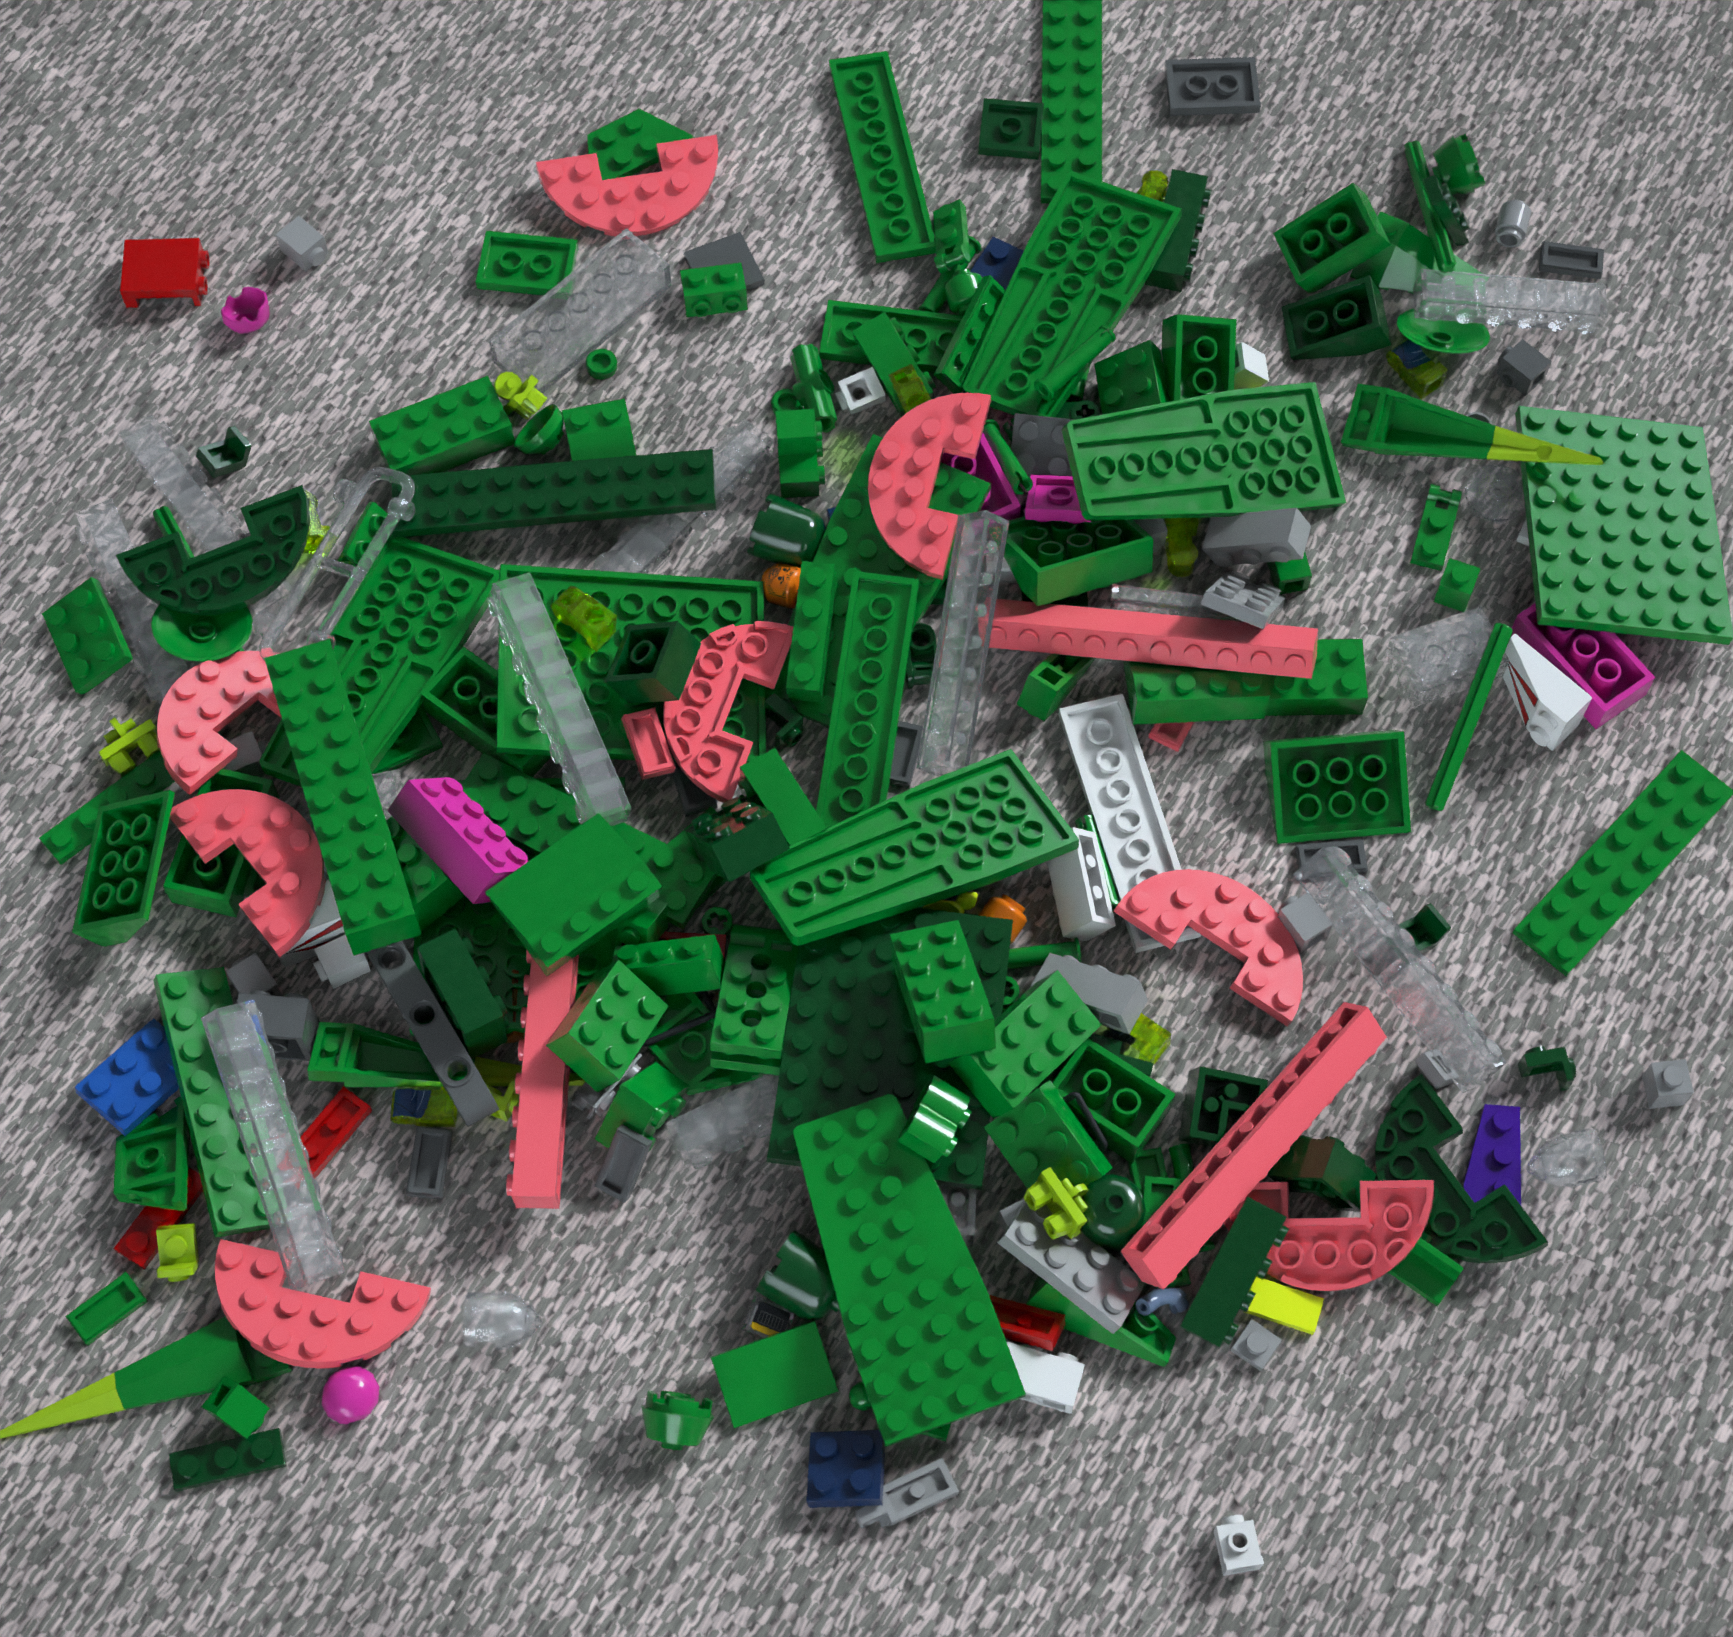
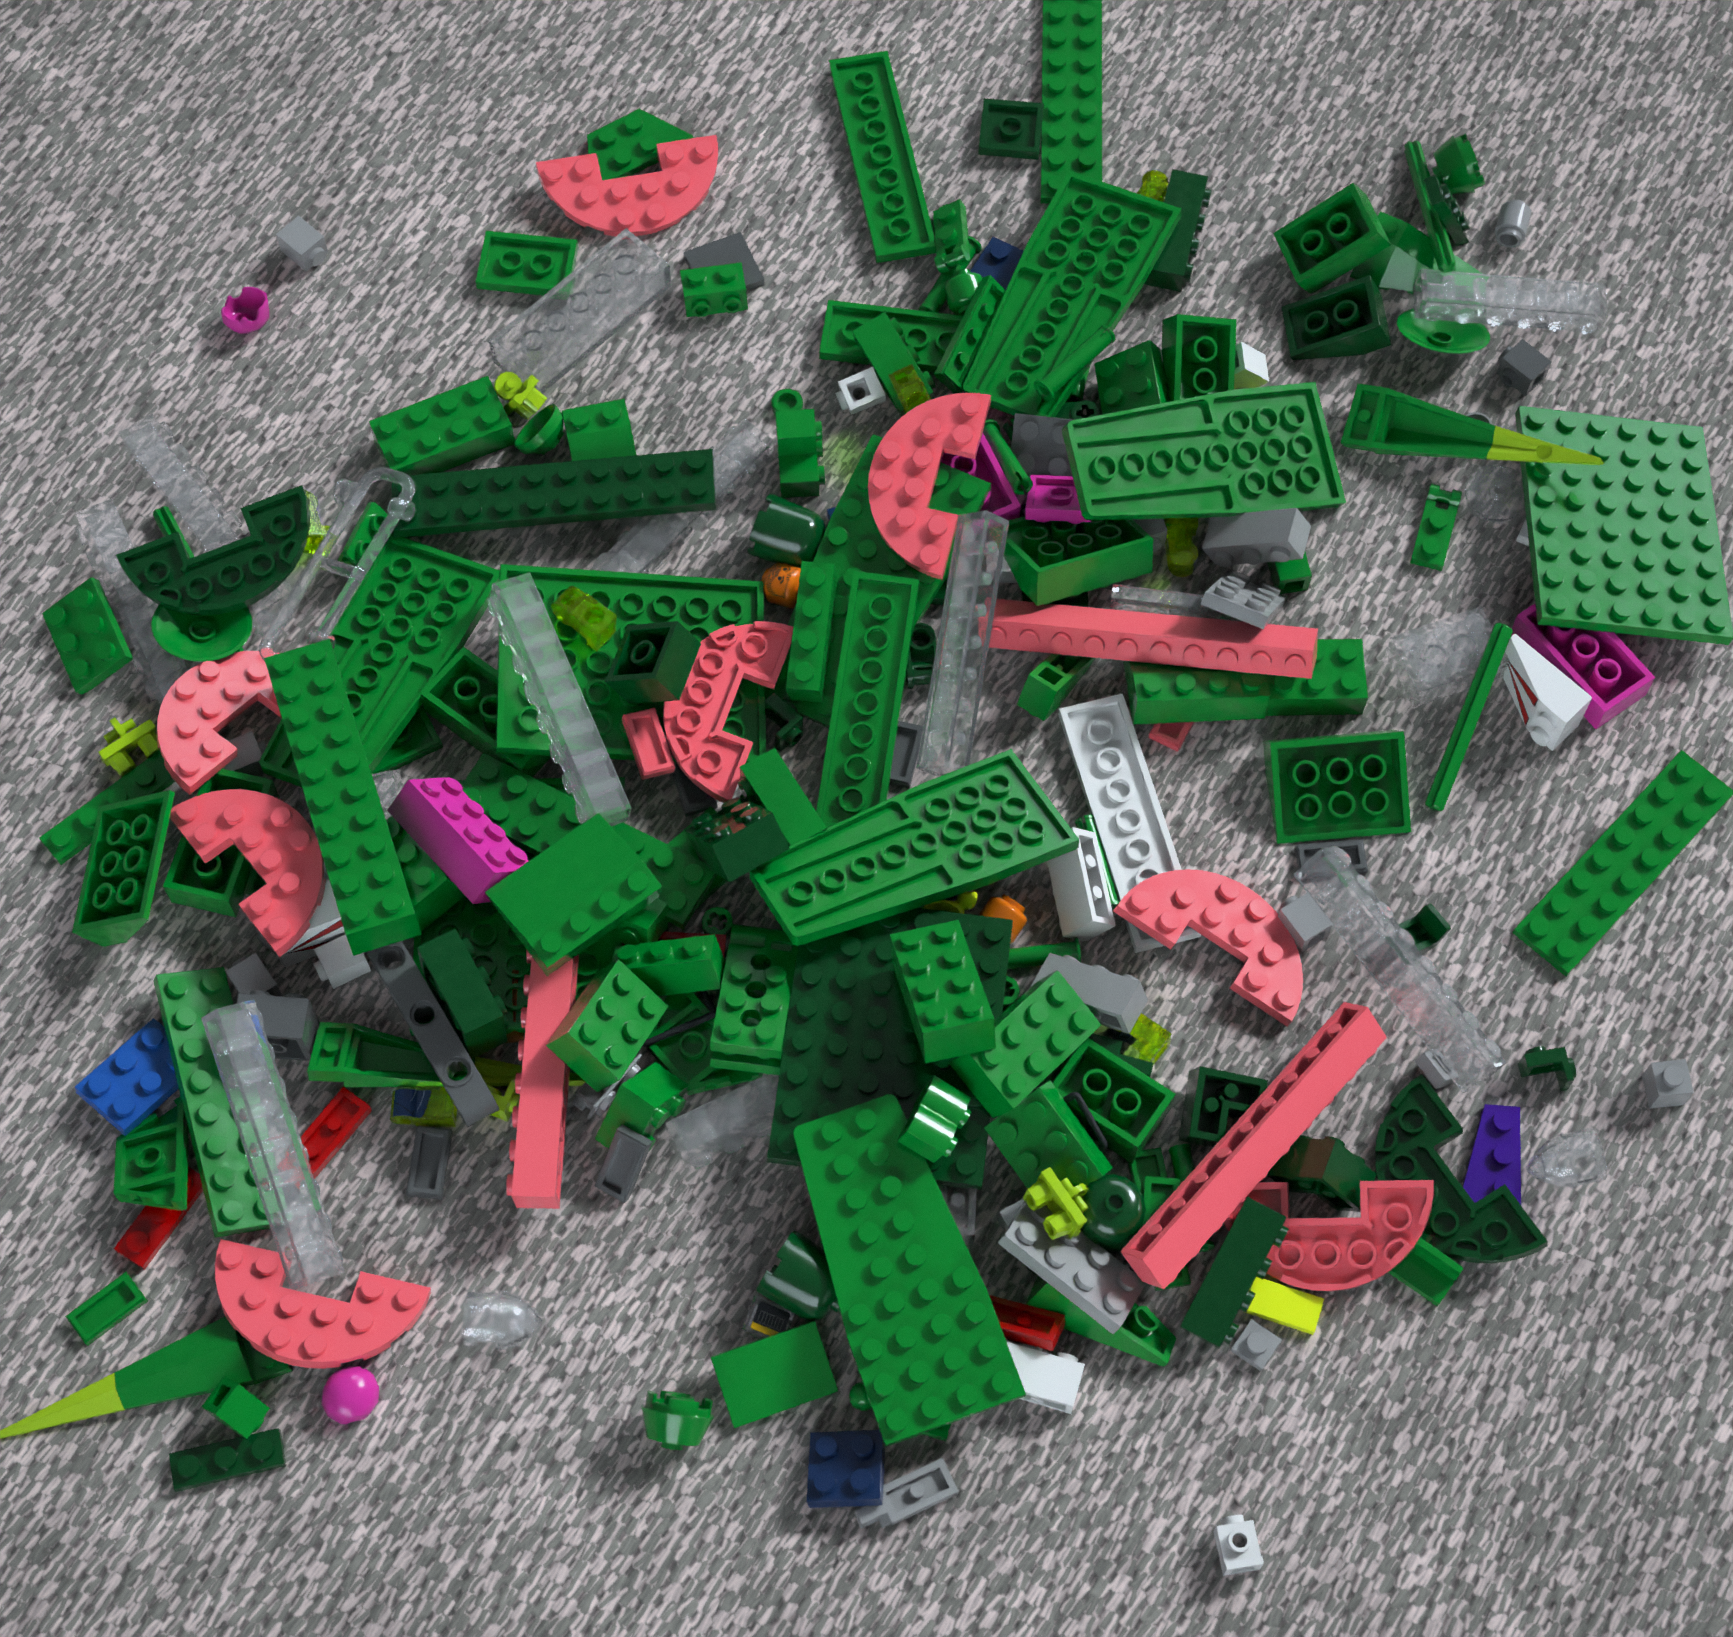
(163, 270): red panel -> none
(177, 1251): lime bracket -> none
(225, 455): dark green bracket -> none
(601, 364): green tile -> none
(813, 385): green piece -> none
(1158, 1297): sand blue arm -> none
(1212, 86): dark grey plate -> none
(1416, 368): clear neon green leg -> none
(1457, 585): green brick -> none
(1571, 260): dark grey tile -> none

